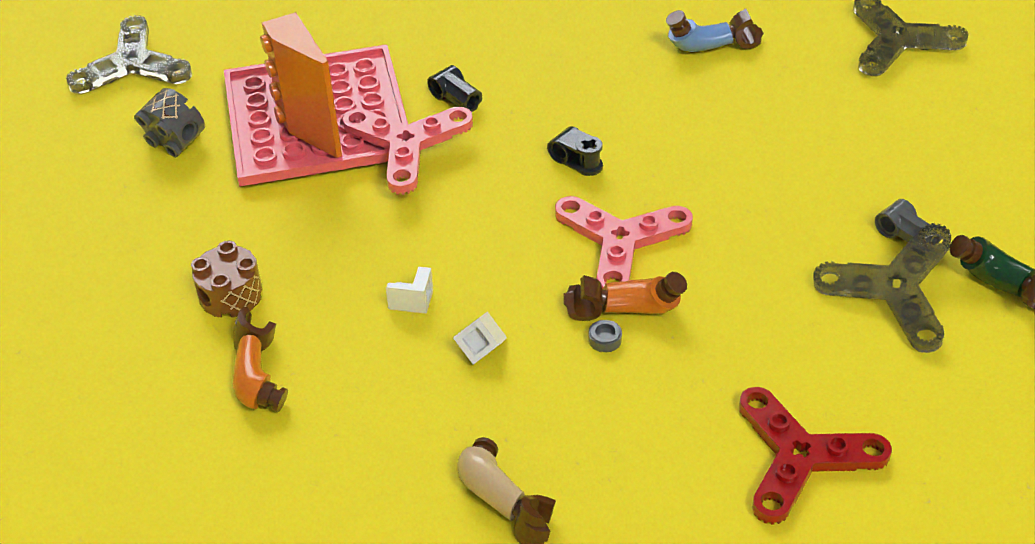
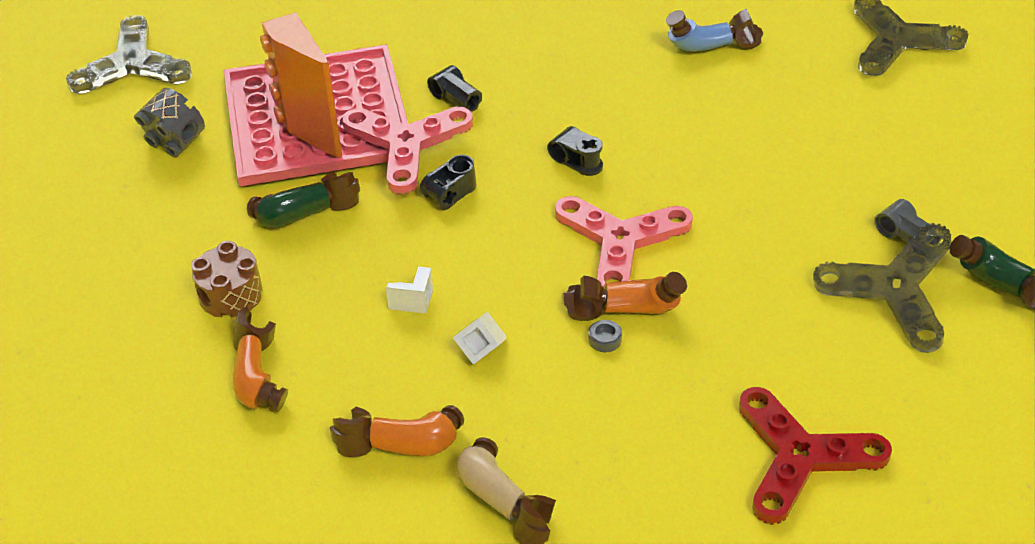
(300, 202): none -> dark green piece
(409, 437): none -> orange piece
(452, 182): none -> black piece

